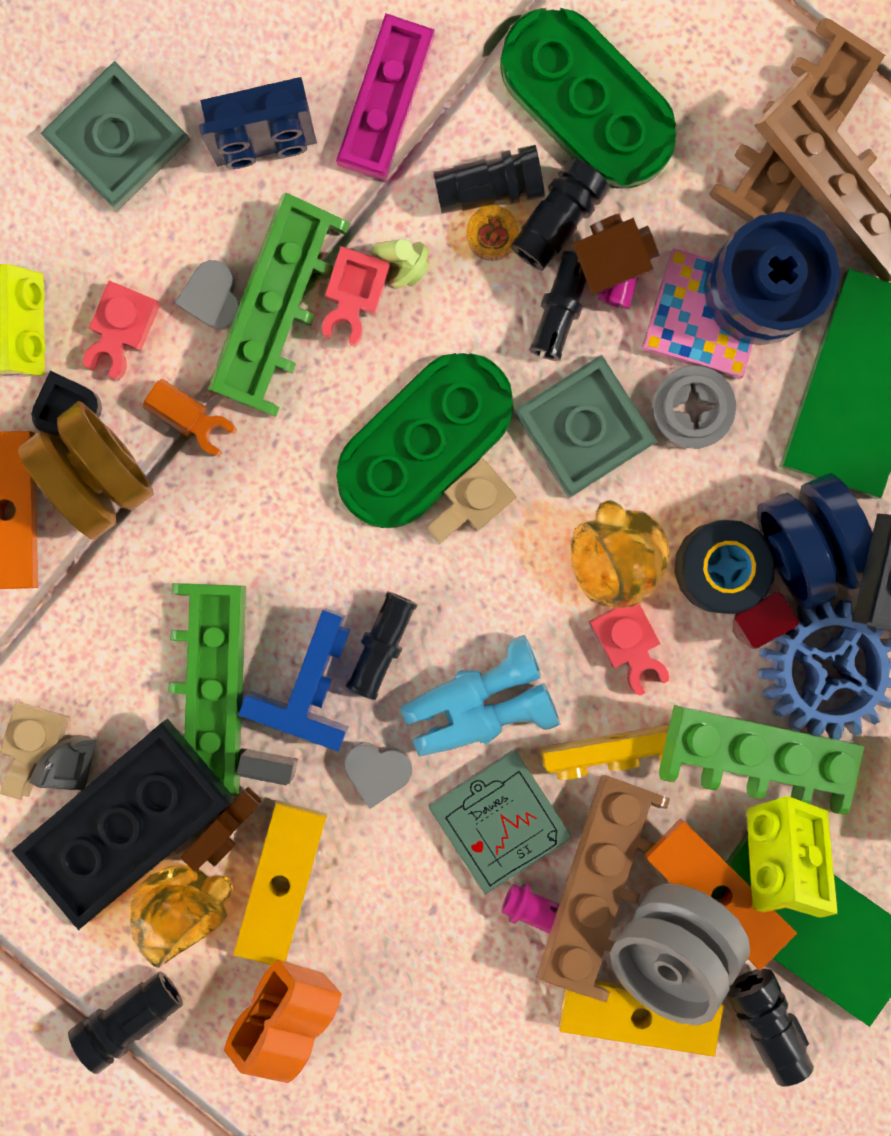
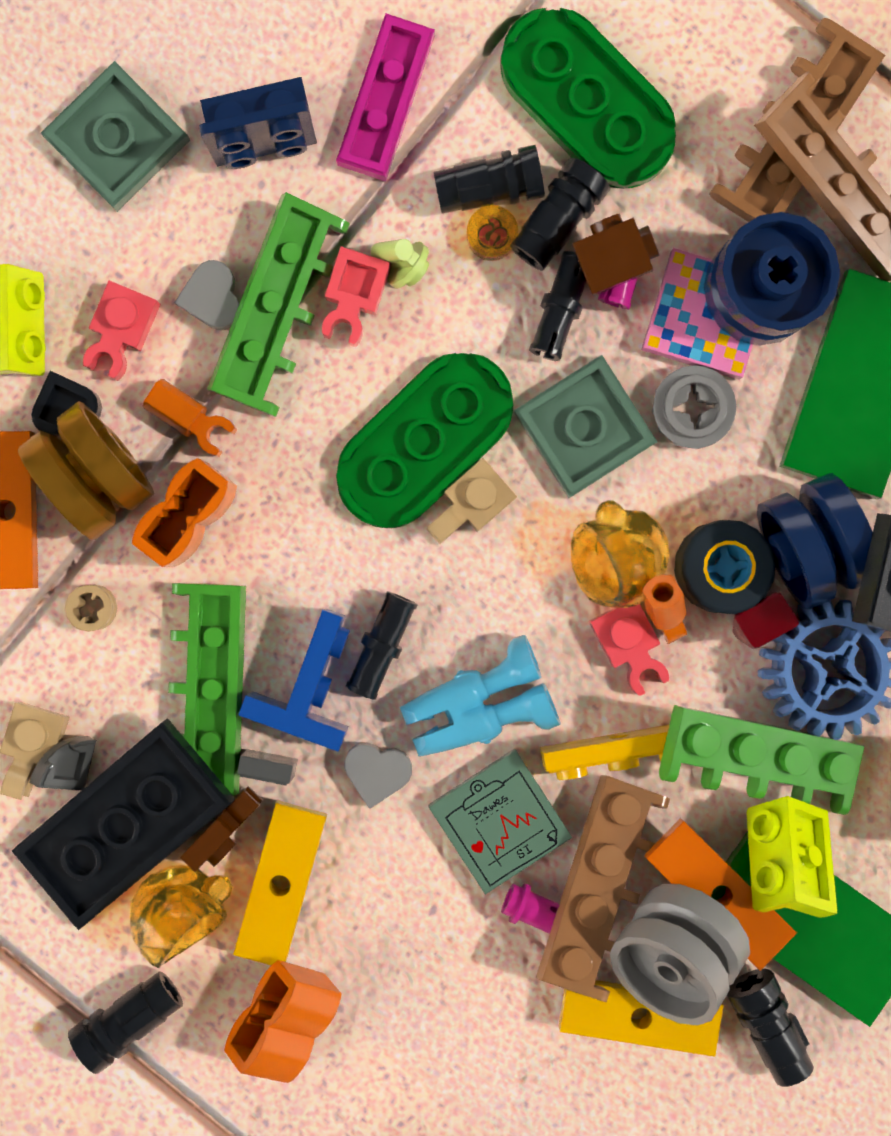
(77, 600): none -> tan bush
(177, 525): none -> orange brick
(666, 606): none -> orange bar

